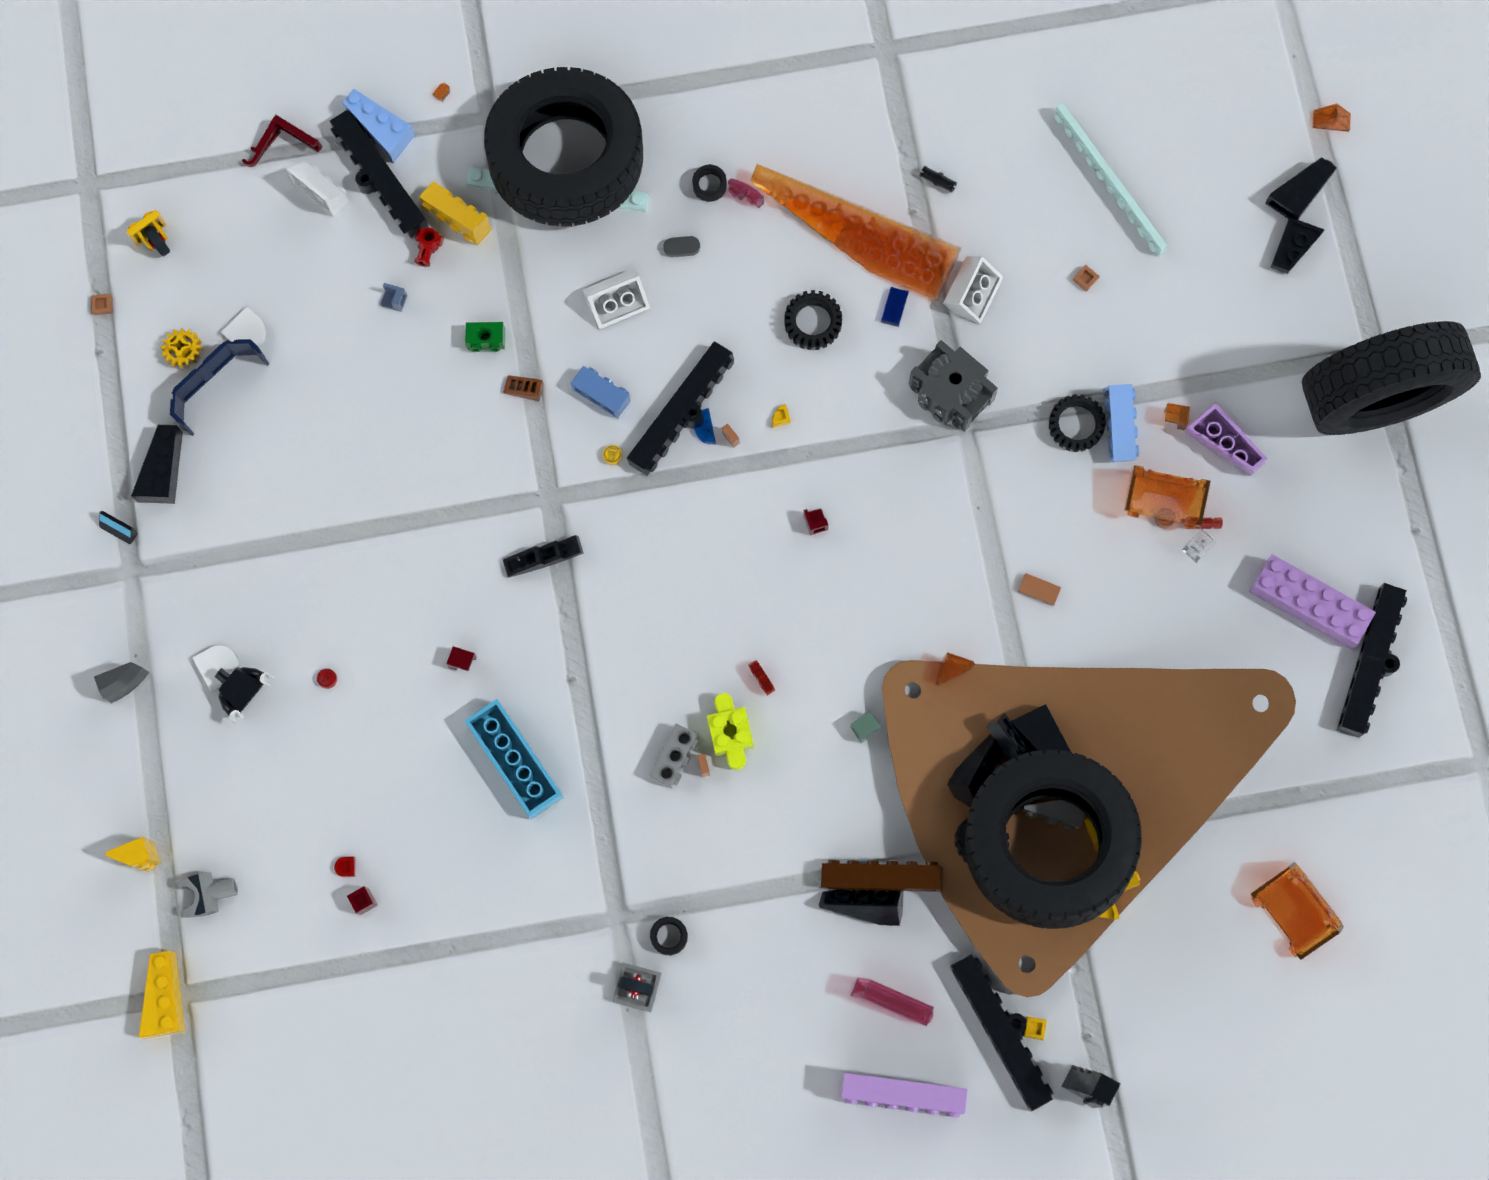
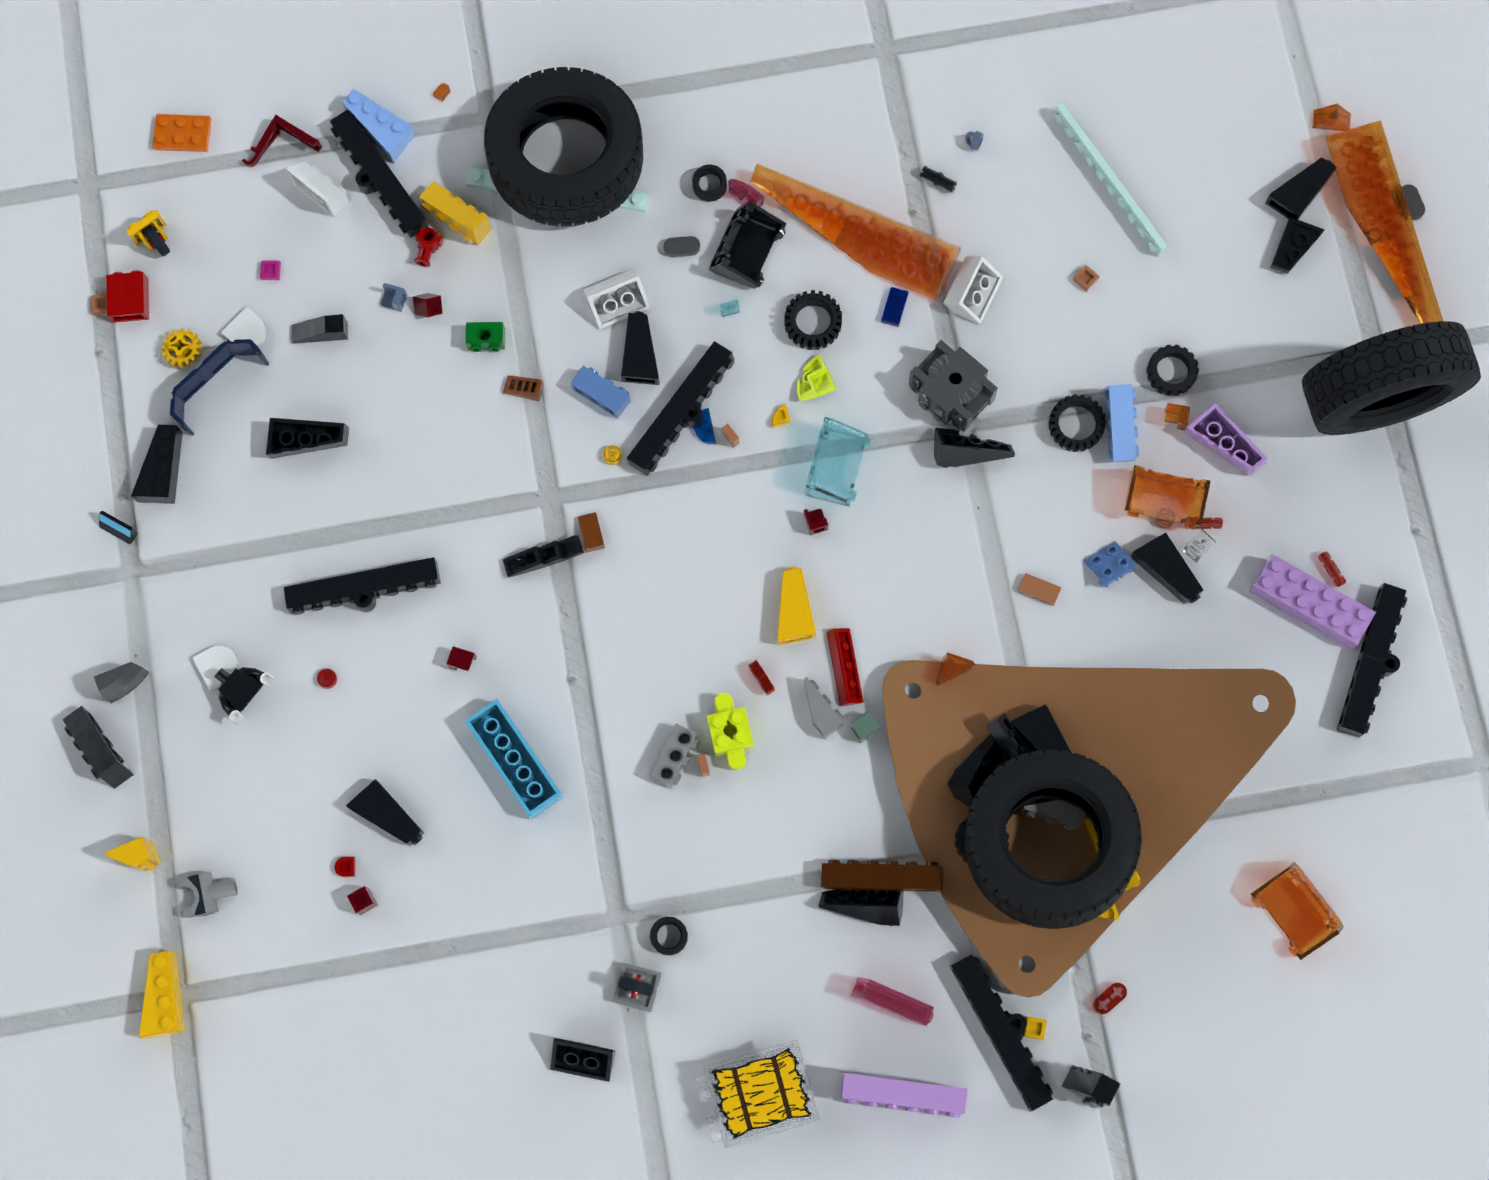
(96, 748): none -> black wedge
(127, 296): none -> red brick
(181, 132): none -> orange plate
(270, 270): none -> dark pink tile
(295, 437): none -> black wedge
(321, 329): none -> black slope
(362, 585): none -> black hinge
(383, 810): none -> black slope
(427, 305): none -> dark red panel
(582, 1059): none -> black slope
(591, 532): none -> dark orange slope
(639, 357): none -> black slope
(729, 308): none -> clear light blue tile
(747, 245): none -> black windscreen
(758, 1094): none -> brick
(795, 610): none -> yellow slope
(815, 380): none -> neon yellow brick
(822, 714): none -> light grey slope
(836, 462): none -> clear light blue windscreen
(844, 667): none -> red slope
(960, 450): none -> black wedge
(976, 140): none -> sand blue tile
(1106, 995): none -> clear red beam
(1110, 564): none -> medium blue hinge
(1168, 567): none -> black slope
(1177, 352): none -> black tyre
(1332, 569): none -> clear red axle
(1381, 211): none -> clear orange wedge
(1414, 201): none -> dark grey tile

